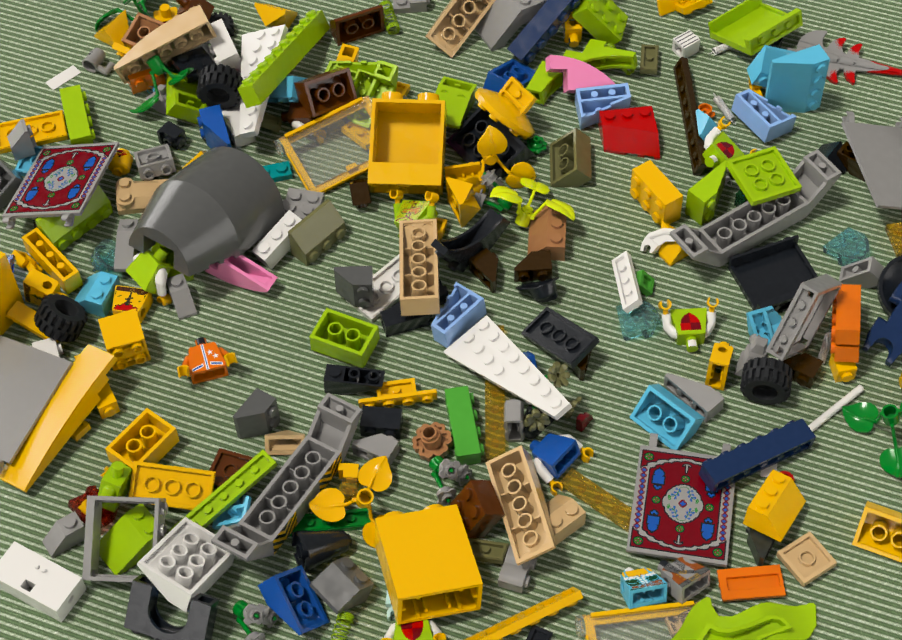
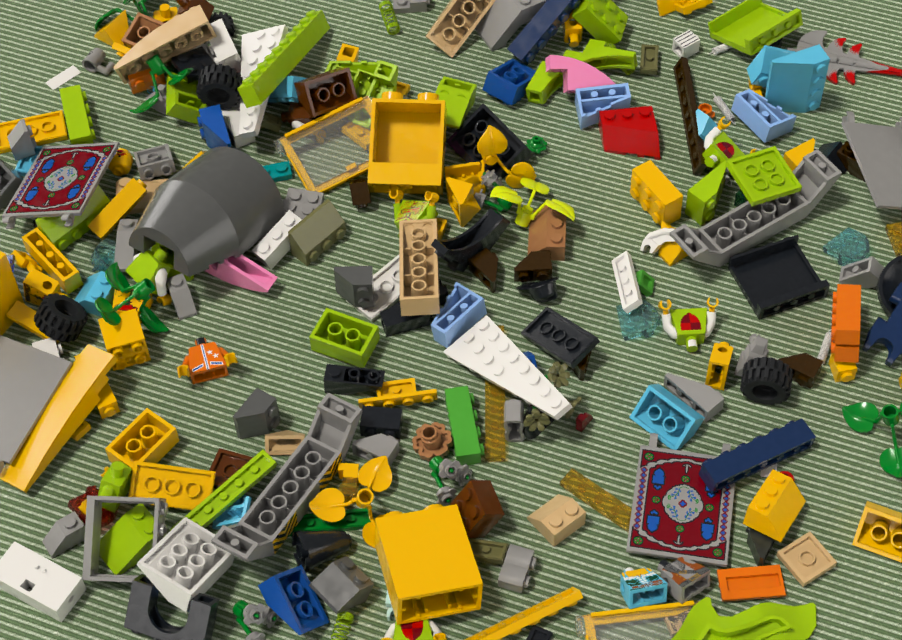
(118, 208): none -> yellow brick
(140, 291): none -> green plant
(172, 135): black brick -> none
(275, 15): yellow slope -> none
(357, 25): reddish brown slope -> none
(509, 106): yellow bracket -> none
(523, 504): tan slope -> none
(555, 455): blue torso -> none
(570, 160): olive slope -> none
(763, 322): medium azure slope -> none
(795, 155): none -> yellow slope
(804, 316): light grey window -> none
(836, 407): white bar -> none

